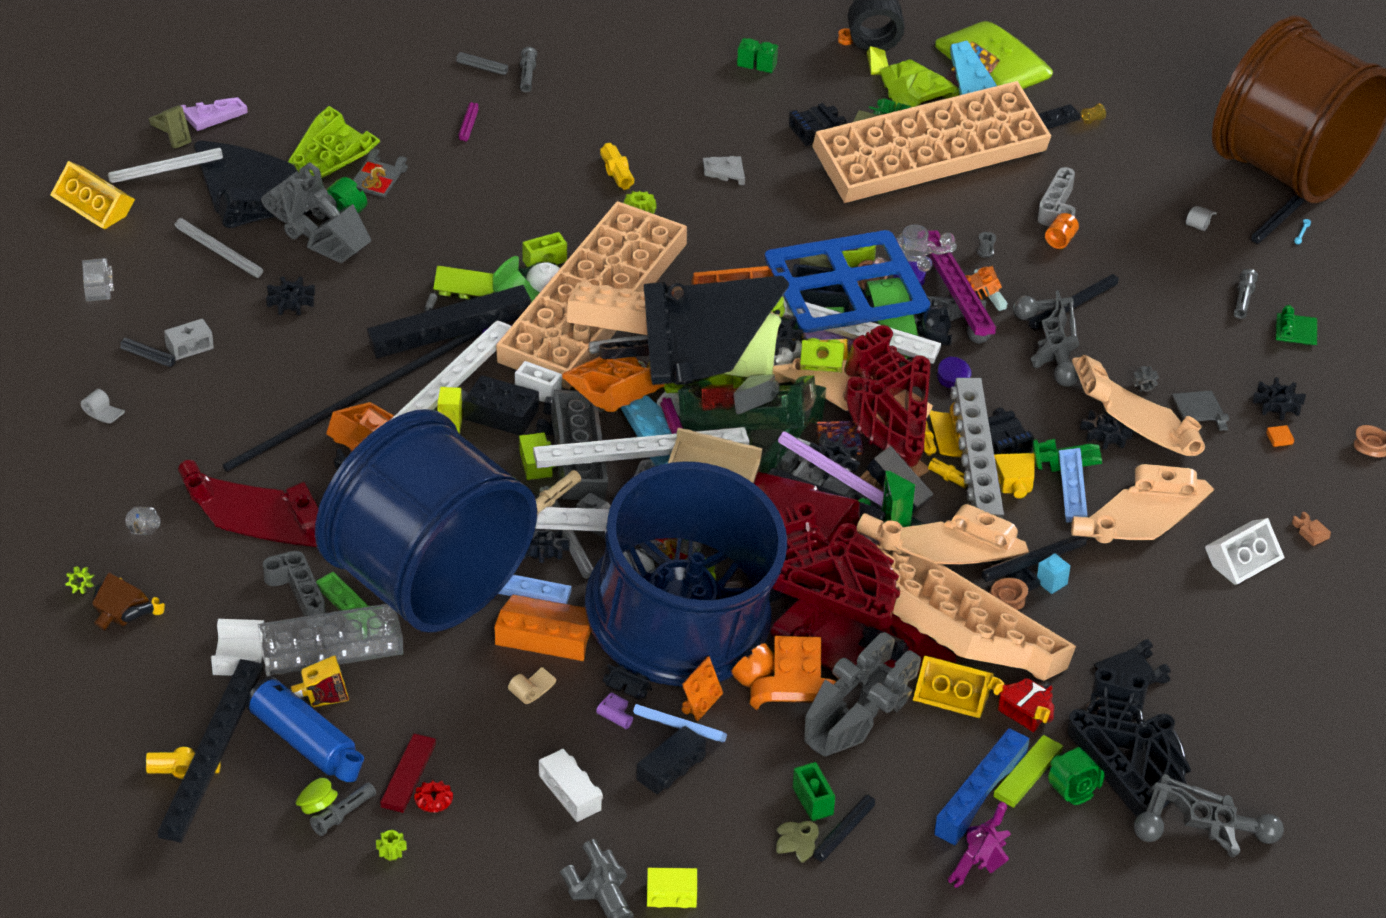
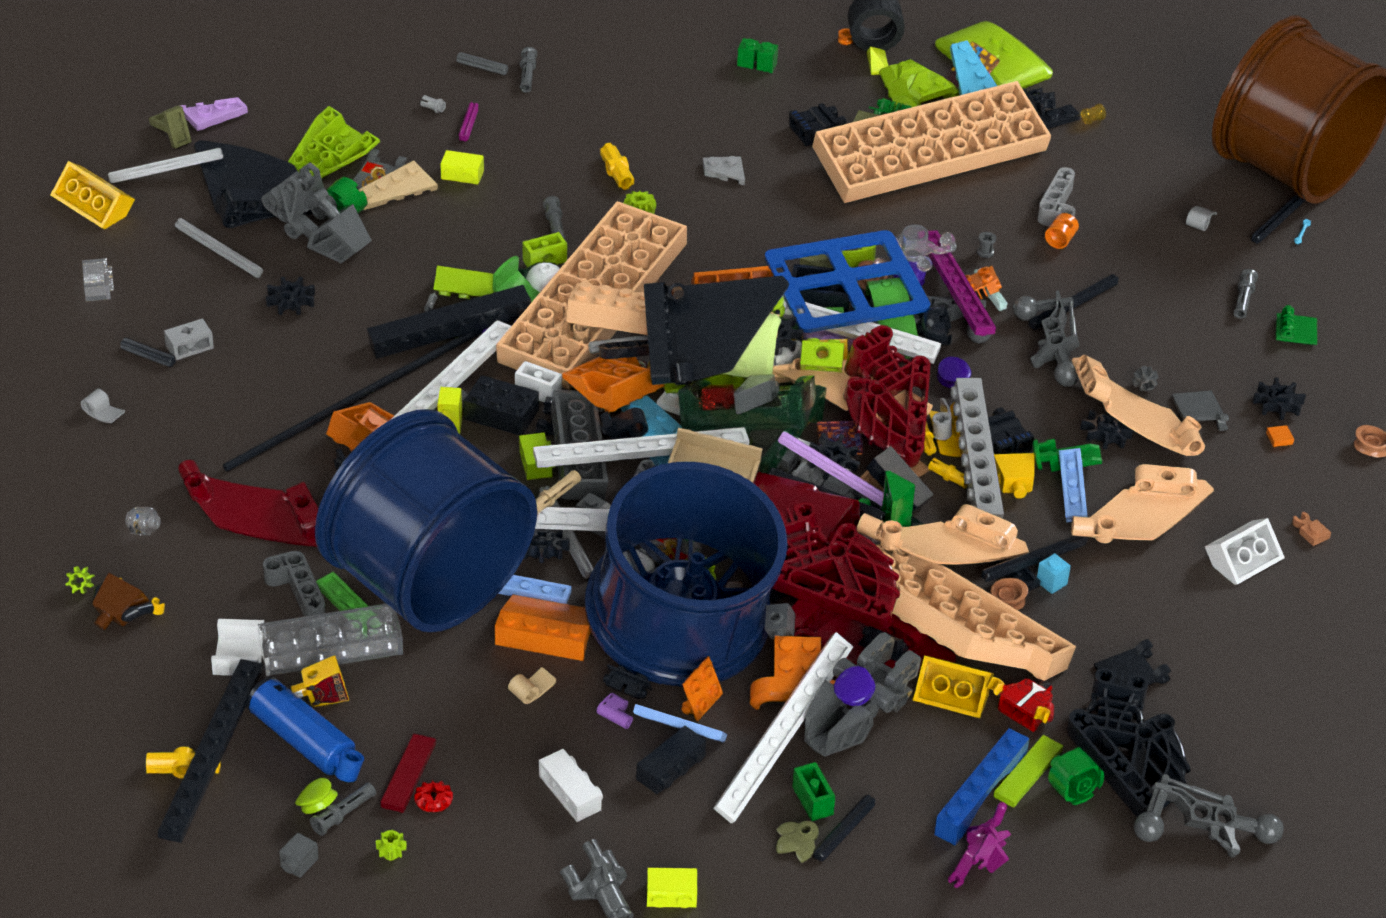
(298, 855): none -> dark grey brick
(397, 184): none -> tan wing
(437, 105): none -> light grey pin
(462, 167): none -> neon yellow brick
(554, 214): none -> dark grey pin
(625, 425): none -> black pin
(671, 415): magenta axle -> none
(755, 666): orange cylinder -> none
(779, 620): none -> dark grey brick
(781, 730): none -> white plate
(854, 686): none -> dark purple piece
(942, 422): none -> light grey panel
(1041, 100): none -> black gear

